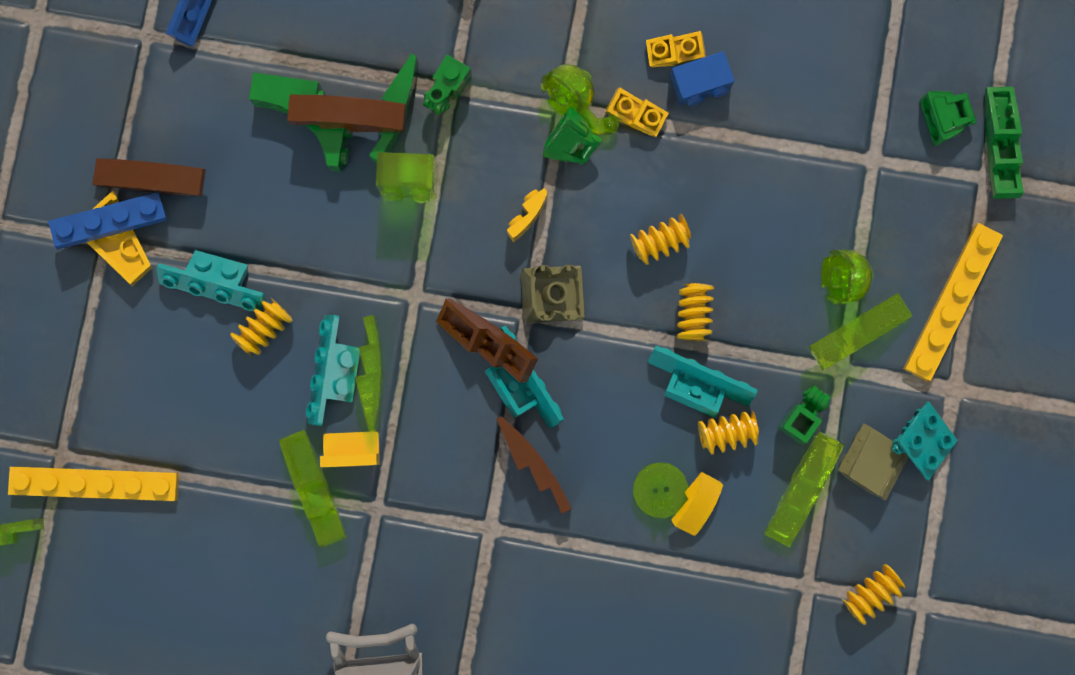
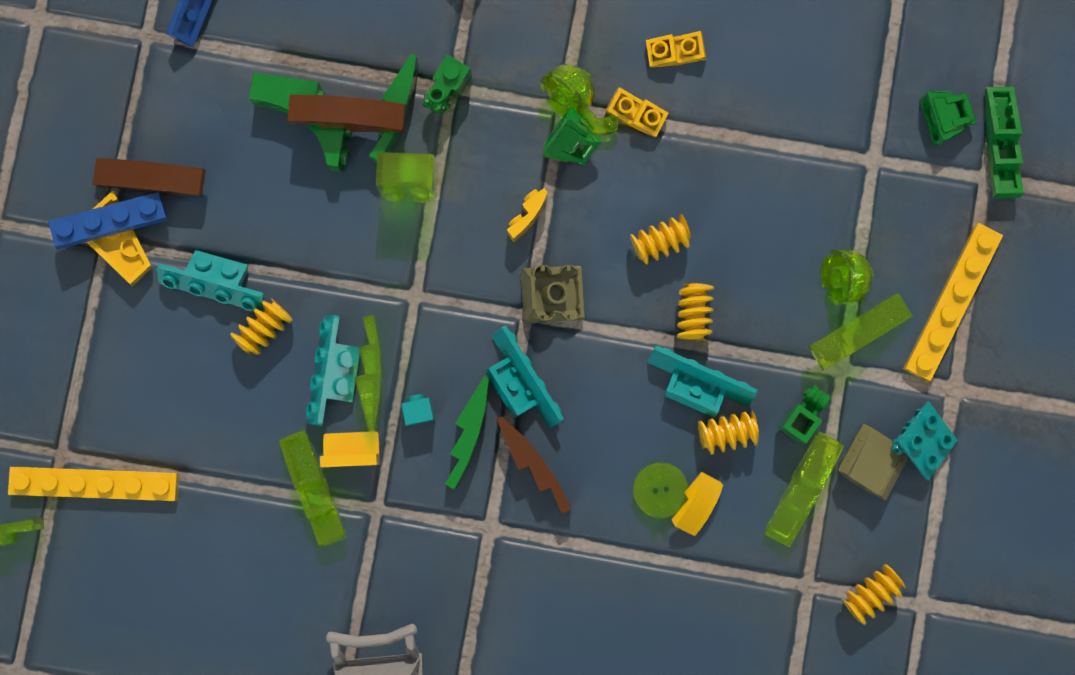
(417, 410): none -> teal plate
(471, 421): none -> green slope
(488, 340): reddish brown slope -> none
(702, 79): blue brick -> none

